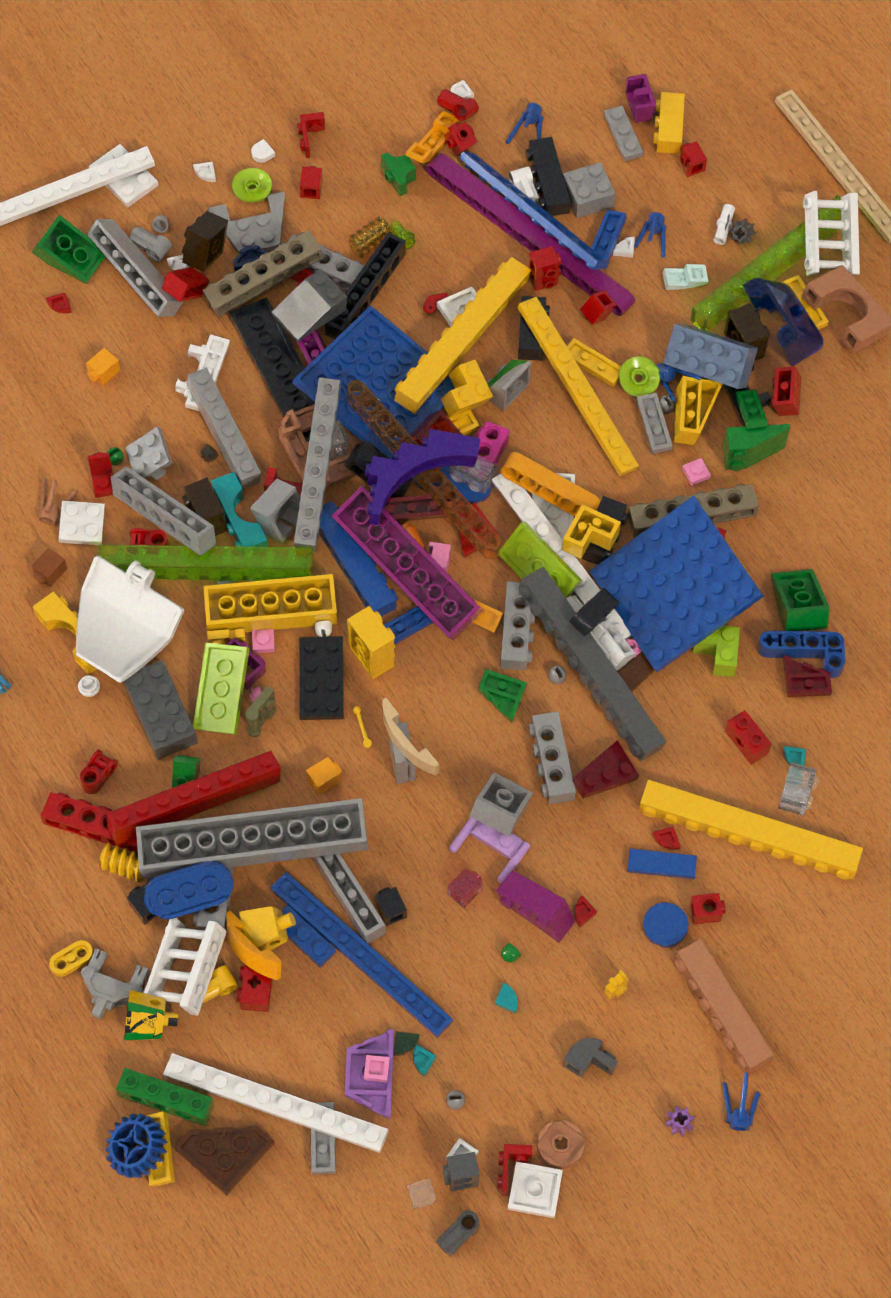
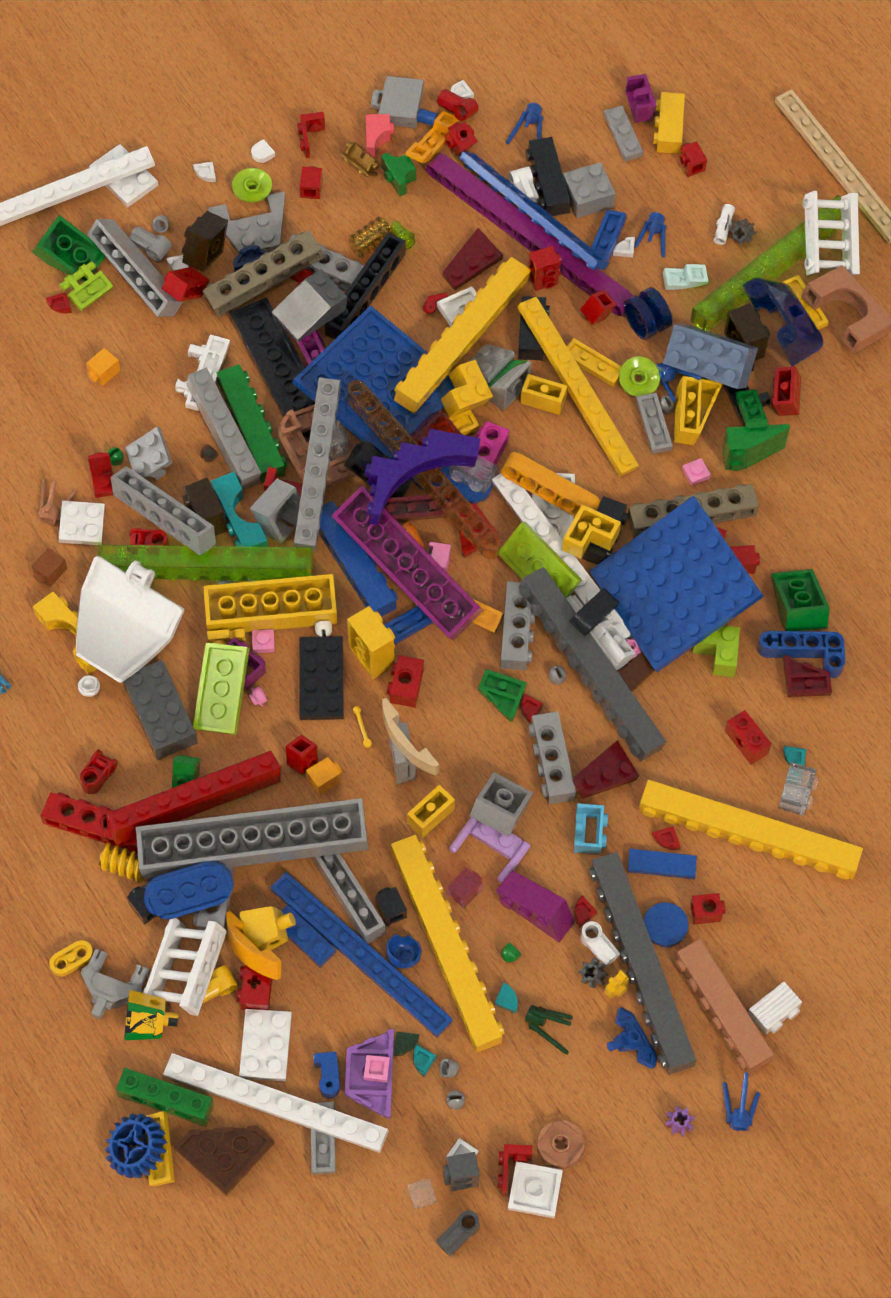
(90, 290): none -> lime plate
(250, 420): none -> green brick
(260, 710): olive plate -> none
(265, 1045): none -> white plate
(301, 754): none -> red brick
(329, 1083): none -> blue leg
(365, 164): none -> pearl gold hinge
(377, 131): none -> coral arch
(400, 99): none -> light grey piece
(403, 951): none -> blue hair
(406, 693): none -> red brick
(426, 117): none -> blue hinge
(430, 811): none -> yellow brick
(446, 943): none -> yellow brick
(449, 1068): none -> light grey hinge
(473, 259): none -> dark red wing
(492, 360): none -> light grey piece
(530, 707): none -> red tile
(539, 1015): none -> dark green plant
(543, 394): none -> yellow brick
(586, 1053): dark grey brick -> none
(588, 974): none -> dark grey gear
(590, 811): none -> medium azure window
(600, 945): none -> white piece
(633, 1039): none -> blue piece
(642, 963): none -> dark grey brick
(647, 313): none -> clear blue wheel
(747, 557): none -> red brick
(775, 1008): none -> white brick

